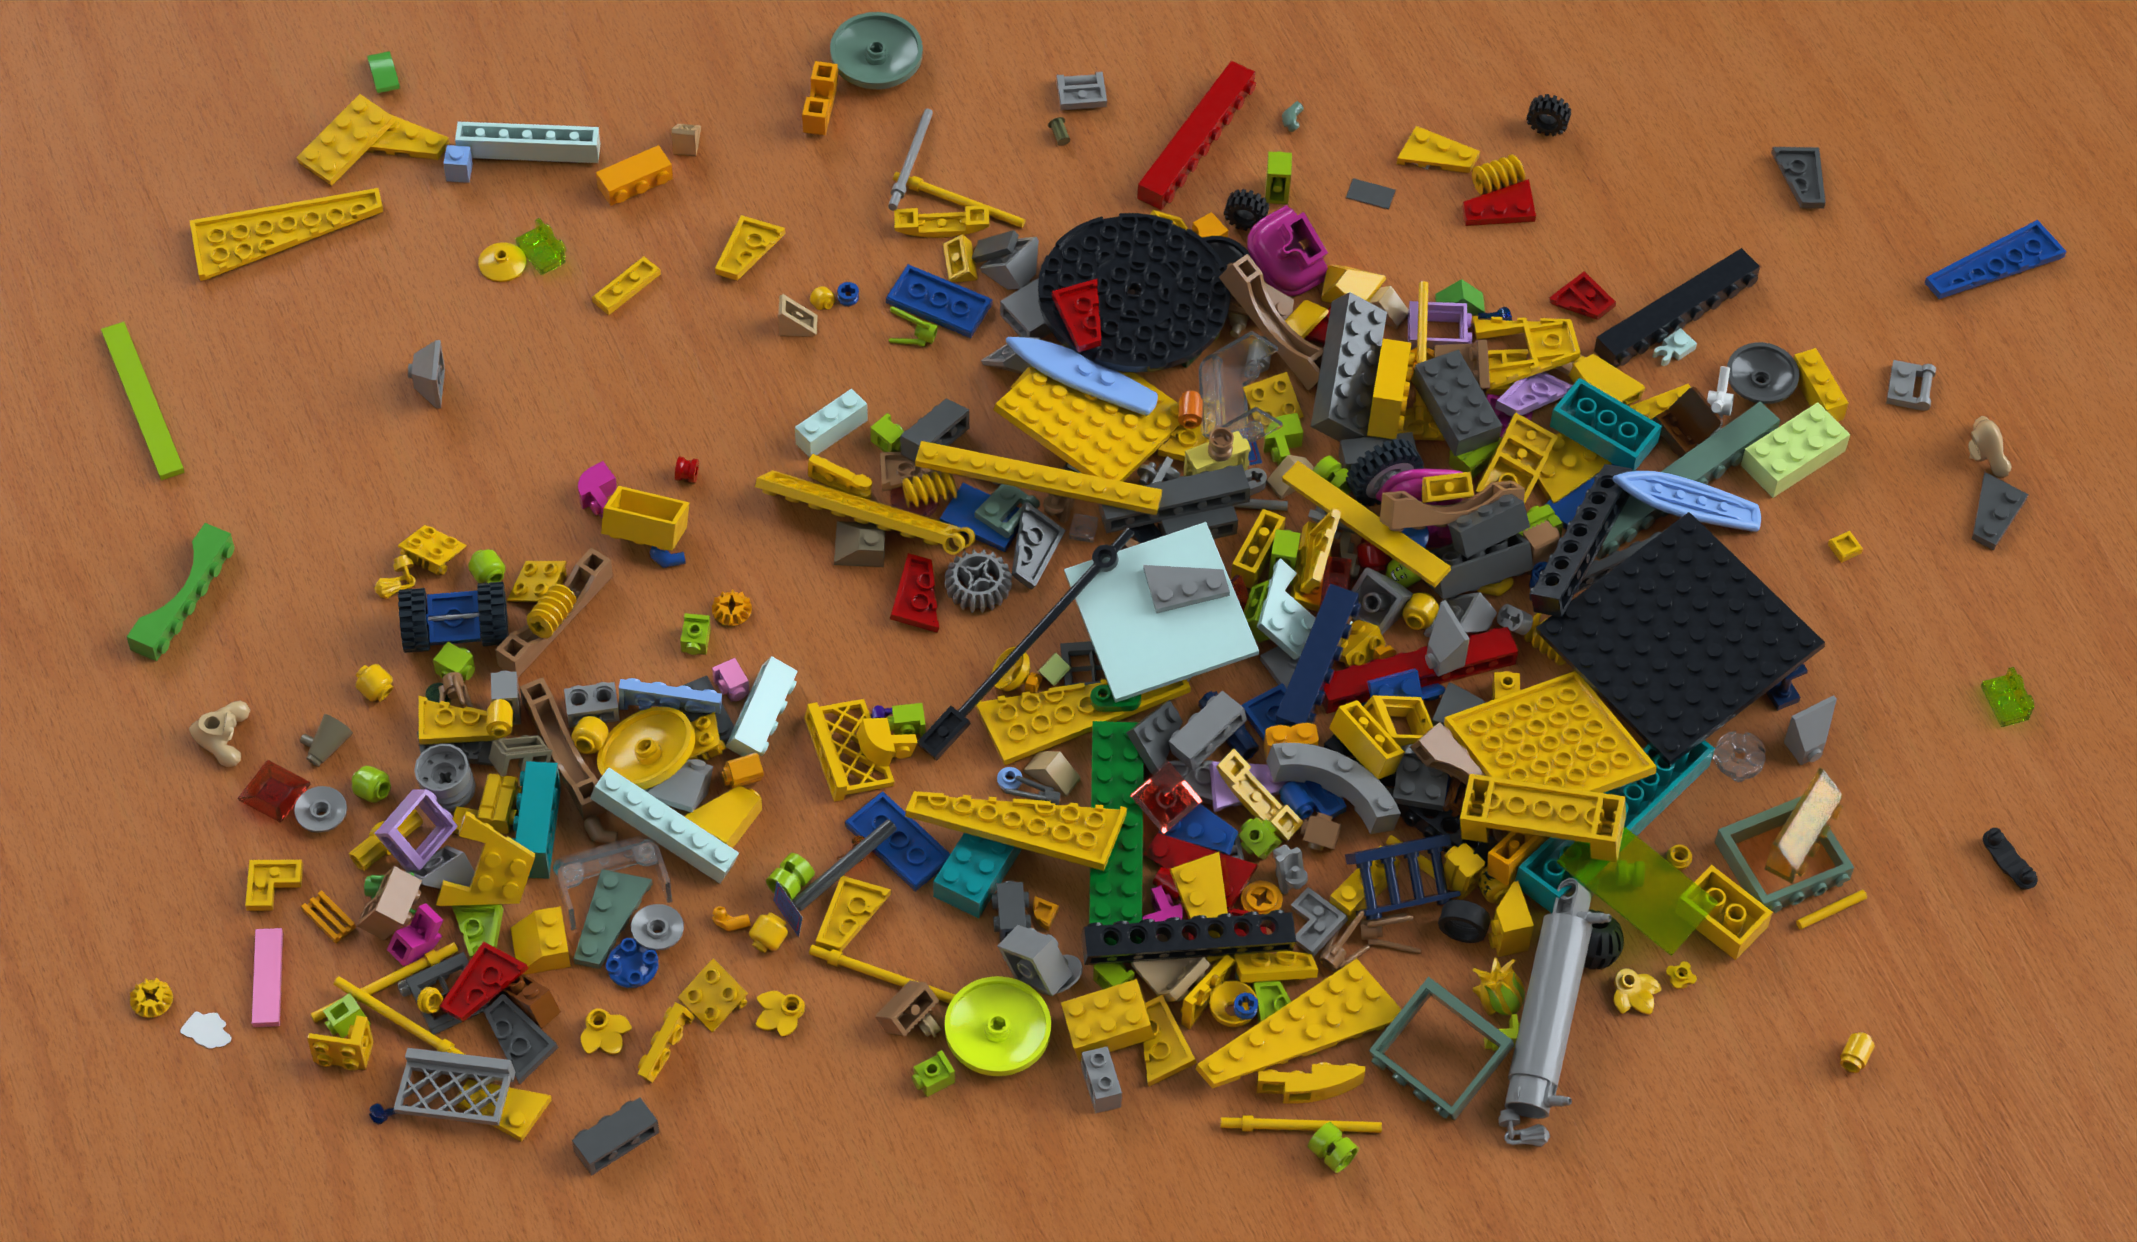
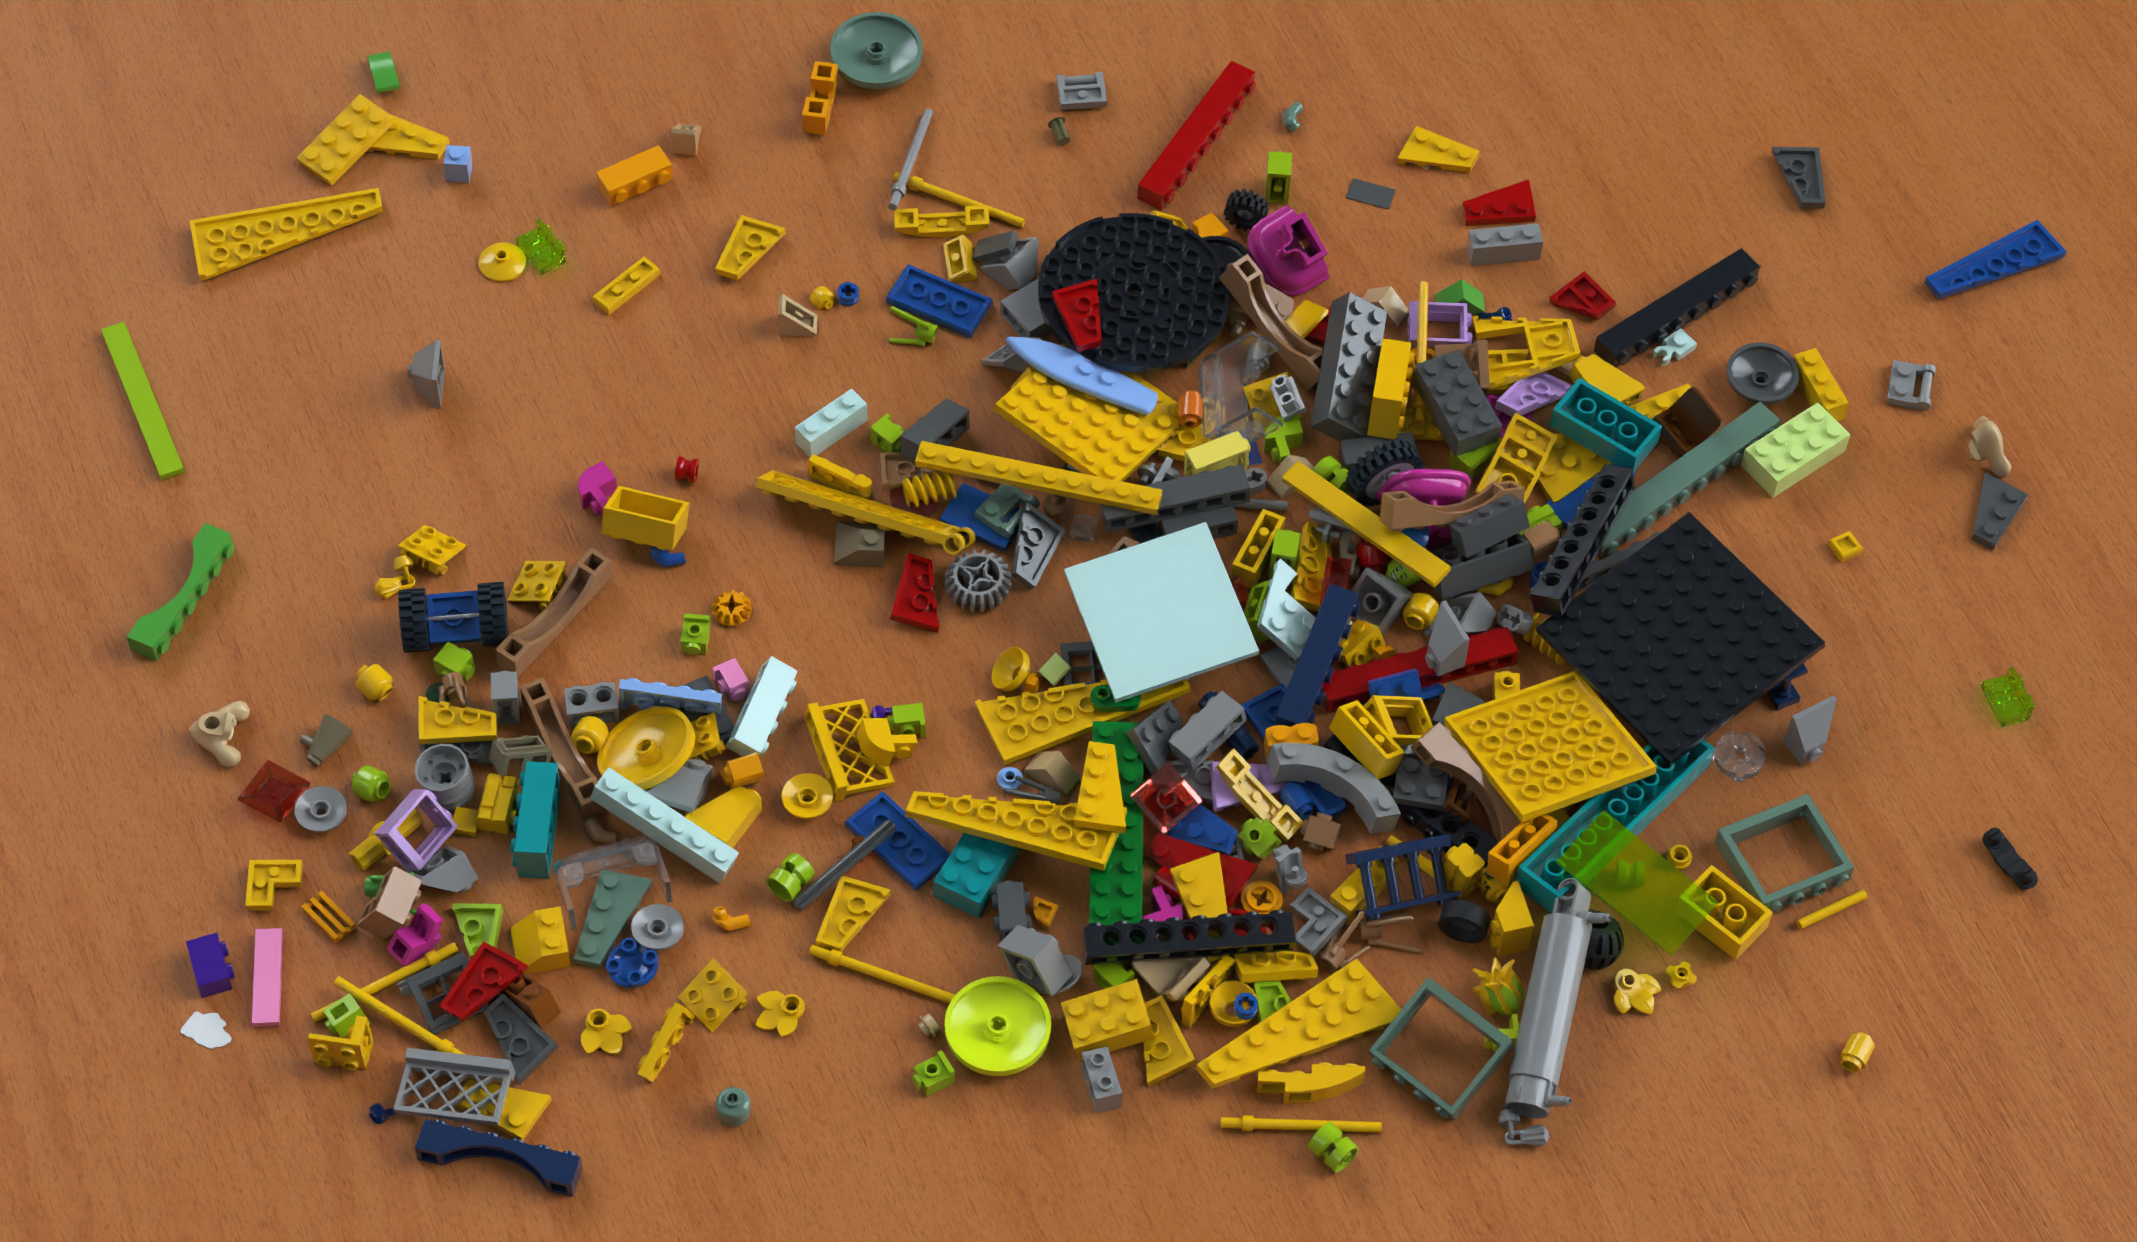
(151, 1008): yellow gear -> none
(209, 964): none -> dark purple brick
(429, 1000): yellow plate -> none
(445, 1143): none -> dark blue arch
(486, 566): lime head -> none
(499, 718): yellow brick -> none
(499, 872): yellow wing -> none
(530, 142): light aqua brick -> none
(551, 611): yellow piece -> none
(615, 1135): dark grey brick -> none
(733, 1106): none -> sand green head
(768, 932): yellow head -> none
(787, 908): blue sticker -> none
(807, 787): none -> yellow dish
(907, 1008): medium nougat brick -> none
(953, 722): black bar -> none
(1100, 791): none -> yellow wing
(1184, 586): light grey wing -> none
(1220, 444): medium nougat wheel -> none
(1287, 397): none -> light grey hips
(1317, 551): yellow wing -> none
(1345, 279): yellow slope -> none
(1447, 487): yellow slope -> none
(1497, 172): yellow piece -> none
(1504, 244): none -> light grey brick
(1539, 114): black tyre -> none
(1543, 812): yellow plate -> none
(1682, 495): light blue piece -> none
(1720, 400): white bar -> none
(1804, 828): clear yellow slope -> none

